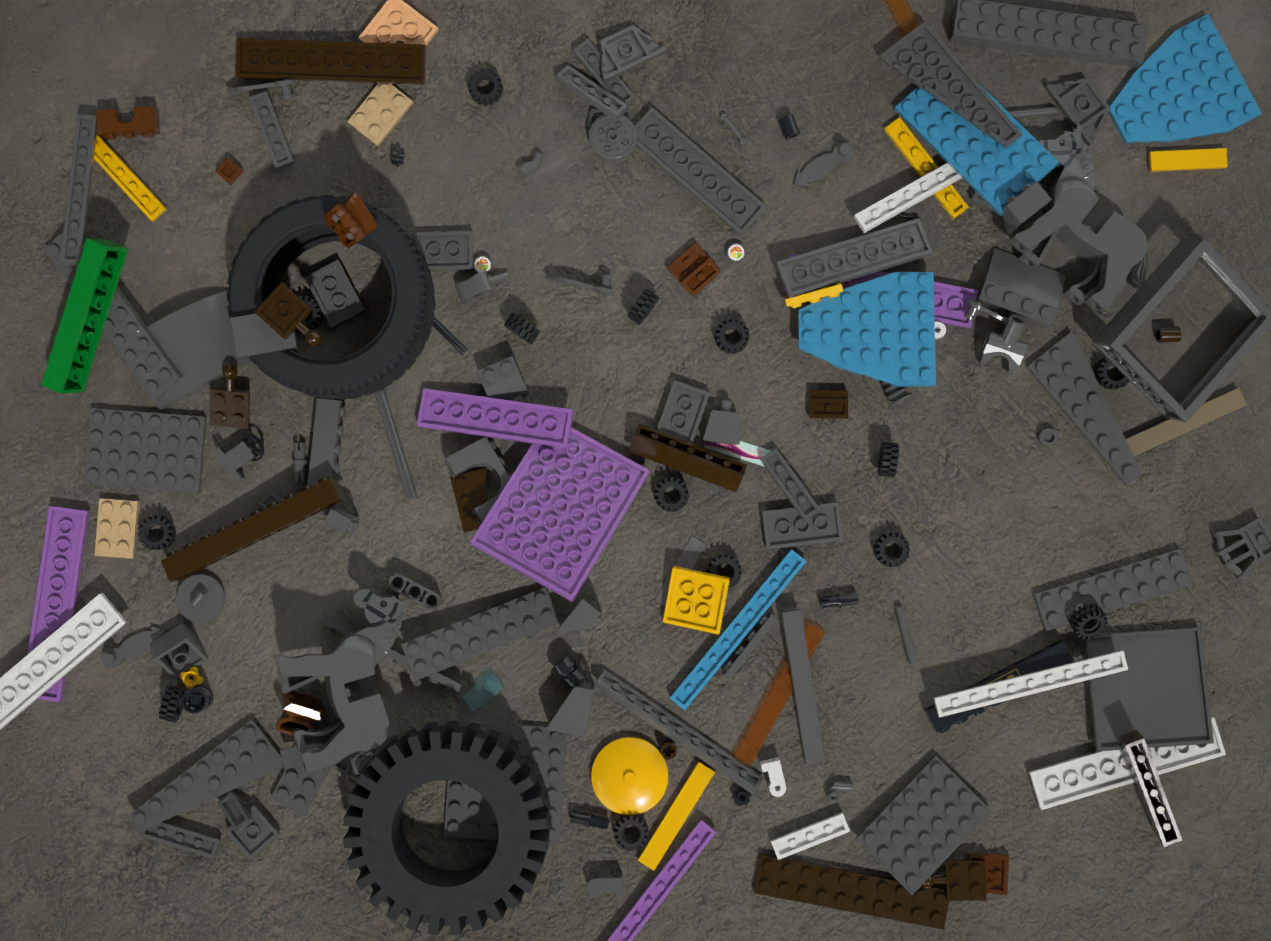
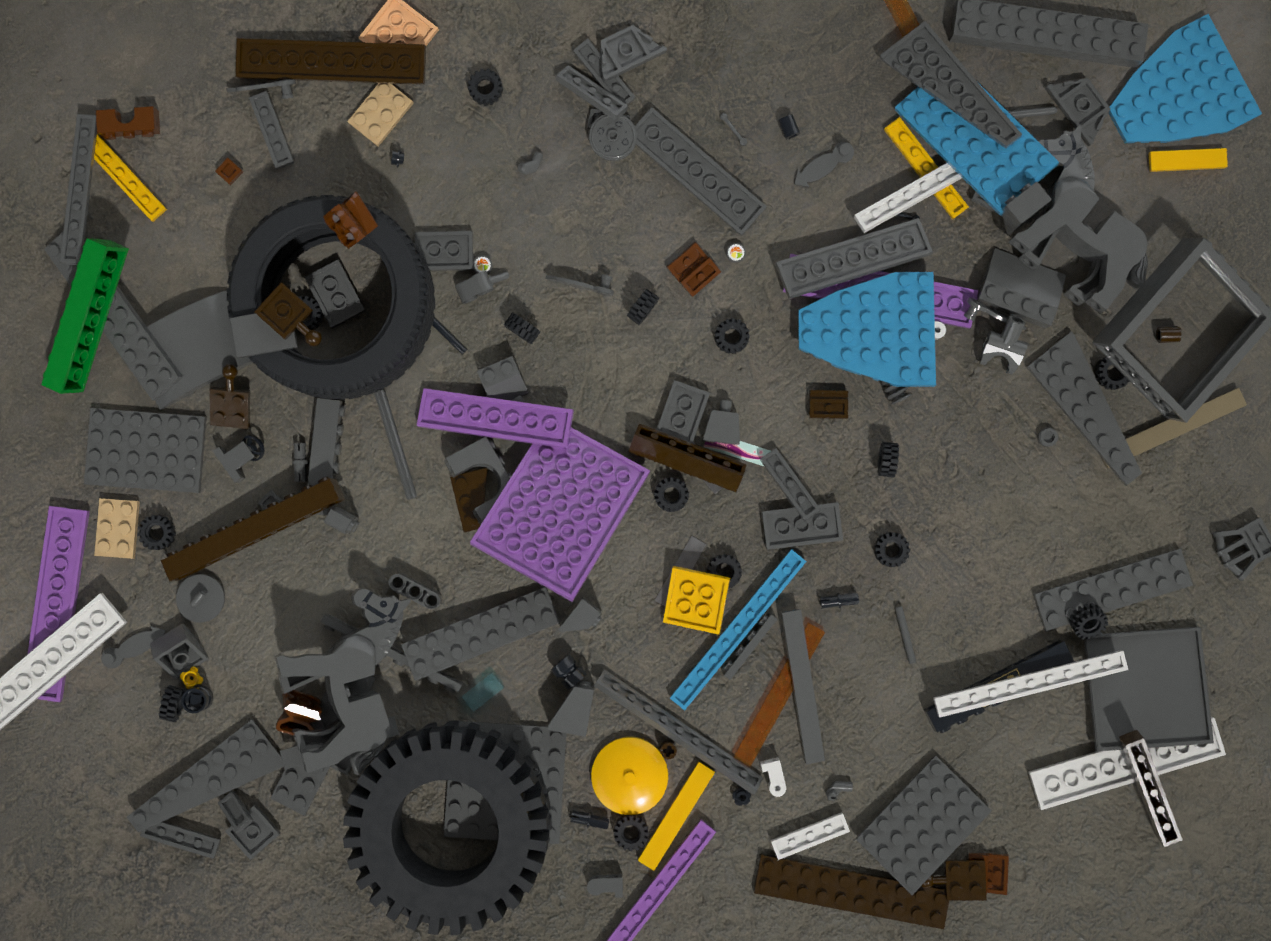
(814, 296): yellow plate -> none

